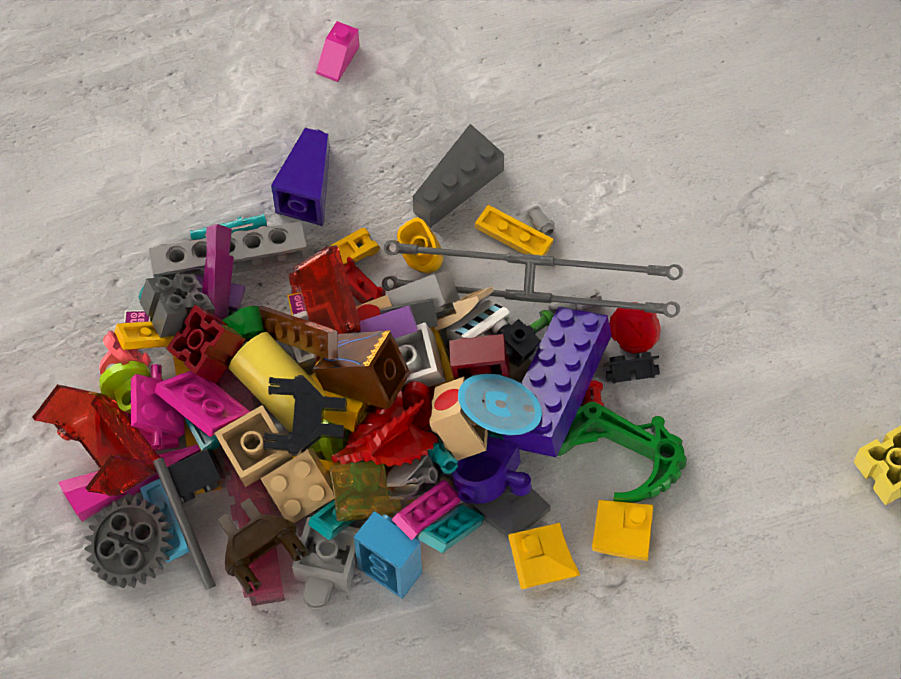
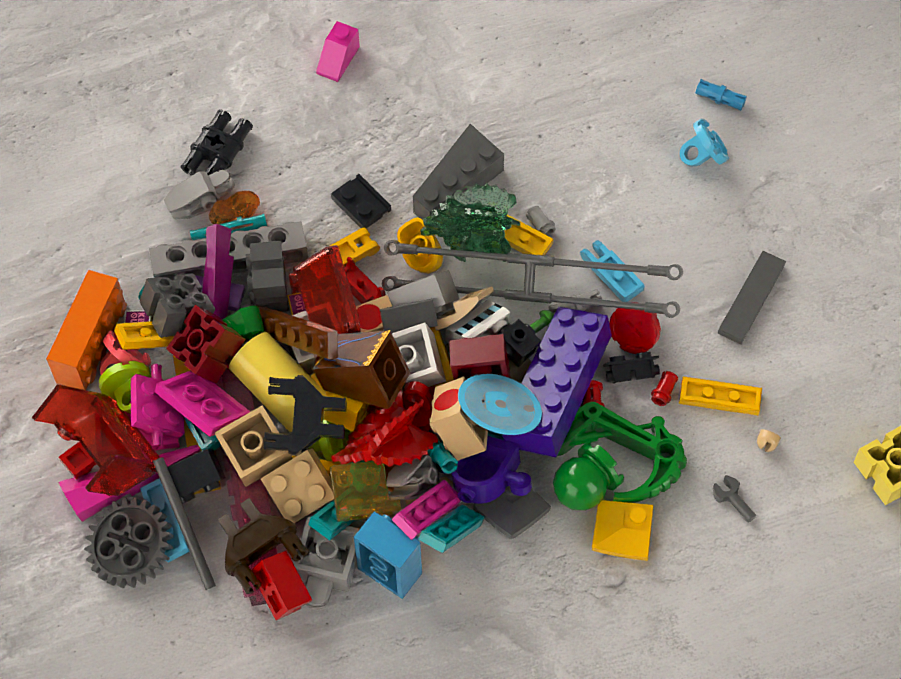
(77, 460): none -> red tile
(81, 336): none -> orange brick
(198, 194): none -> light grey hinge
(217, 145): none -> black pin
(239, 204): none -> clear orange piece
(267, 275): none -> dark grey brick
(281, 585): none -> red hinge
(302, 181): dark purple slope -> none
(360, 202): none -> black plate
(398, 321): medium lavender tile -> none
(473, 220): none -> clear green piece
(542, 556): yellow plate -> none
(585, 479): none -> green tile
(622, 283): none -> medium azure hinge
(663, 391): none -> red pin
(707, 143): none -> medium azure tile
(720, 395): none -> yellow tile
(721, 94): none -> dark azure pin
(733, 497): none -> dark grey bar
(751, 297): none -> dark grey tile
(768, 439): none -> tan hinge

